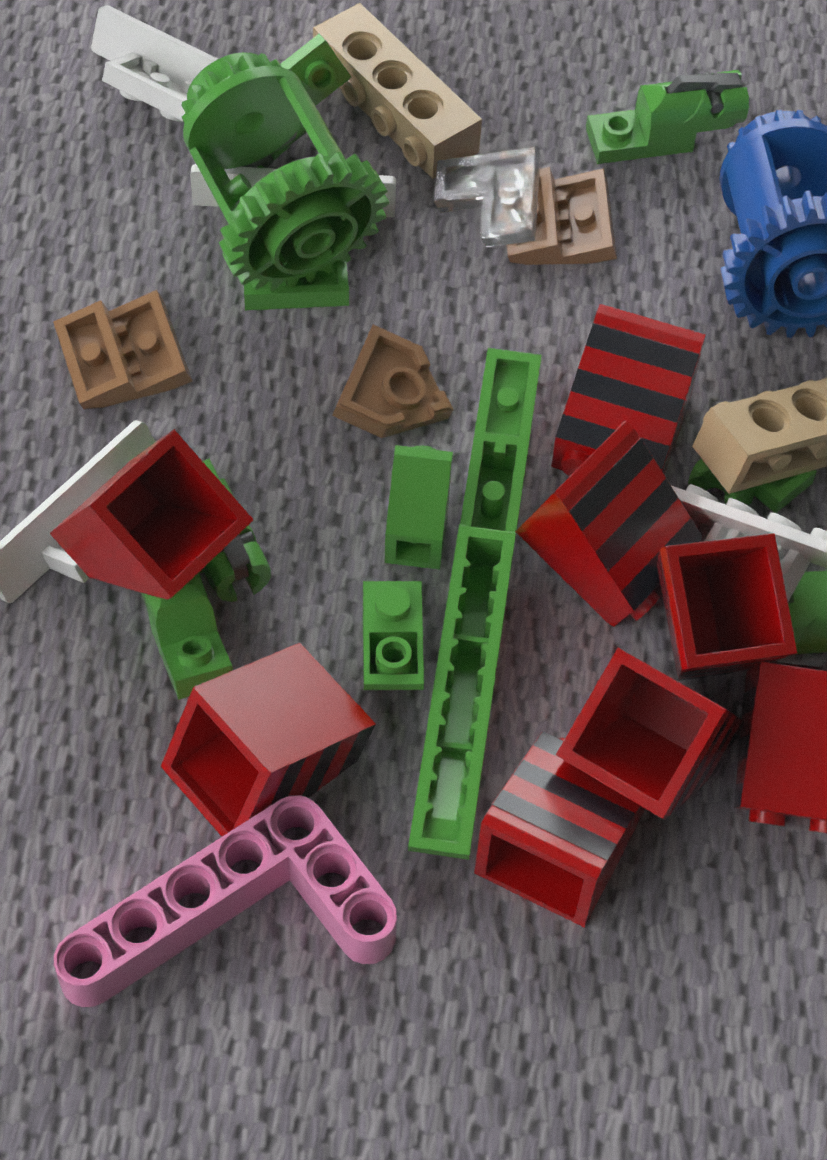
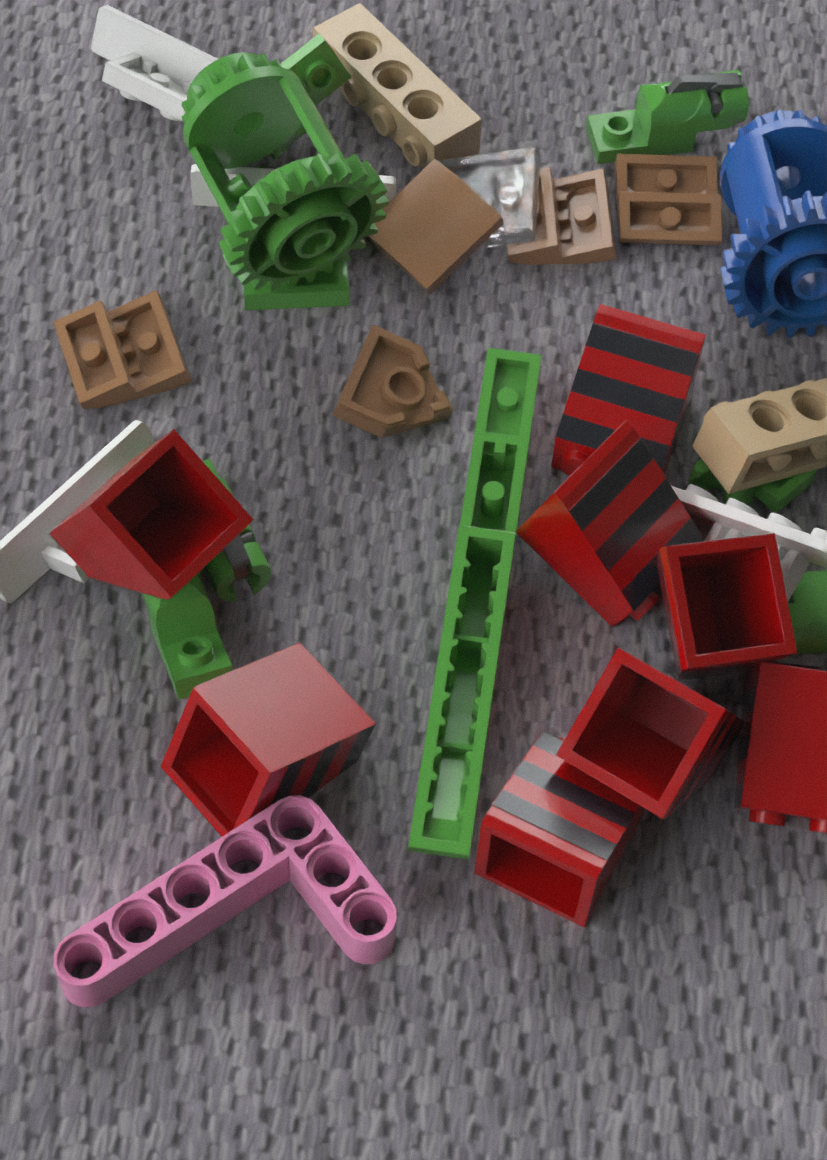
(392, 635): bright green slope -> none
(418, 506): bright green slope -> none
(434, 226): none -> medium nougat slope
(668, 199): none -> medium nougat slope

